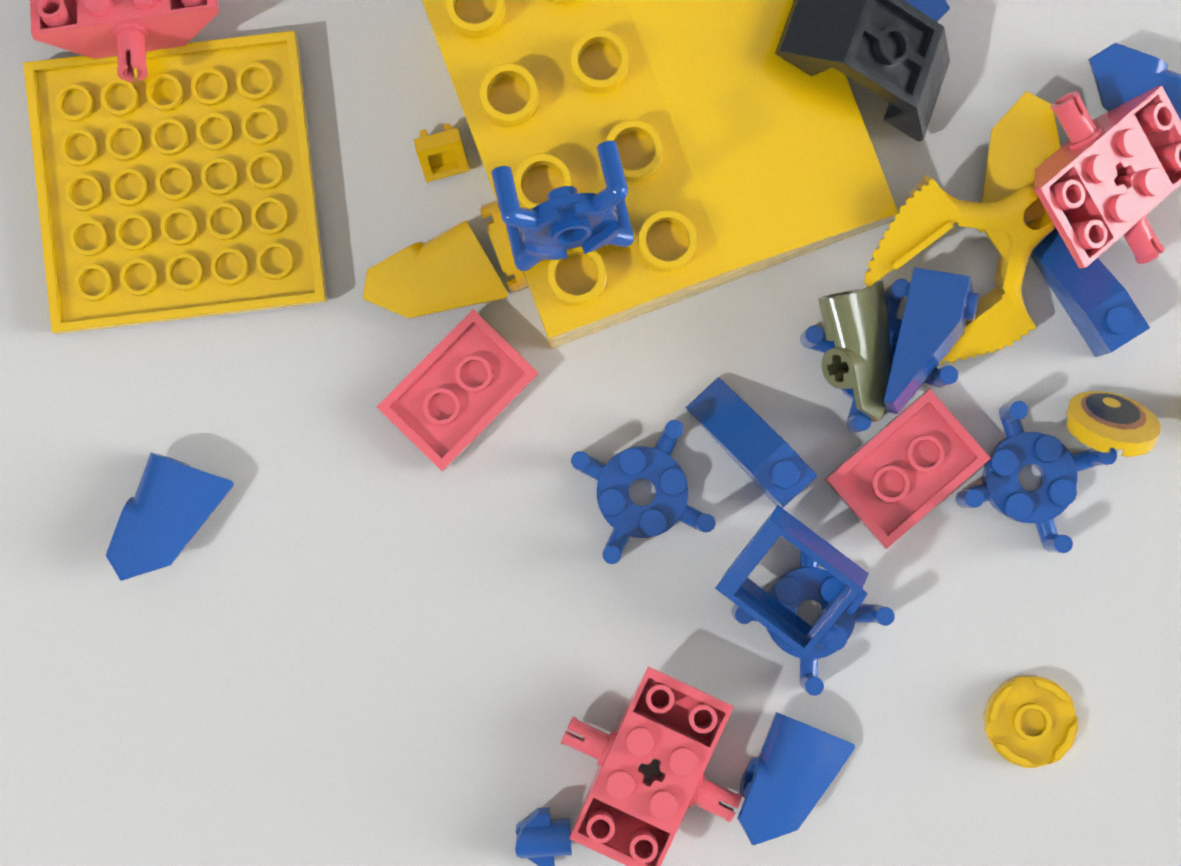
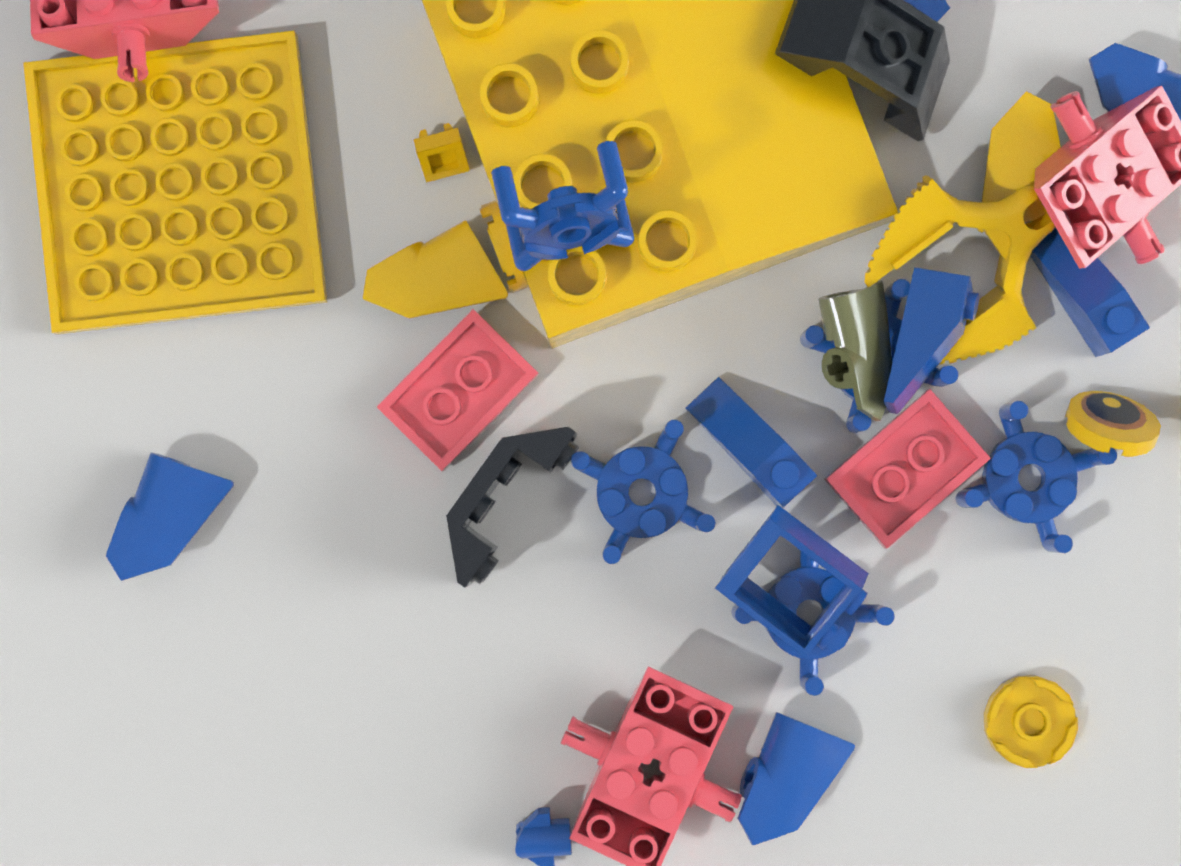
(470, 549): none -> black slope

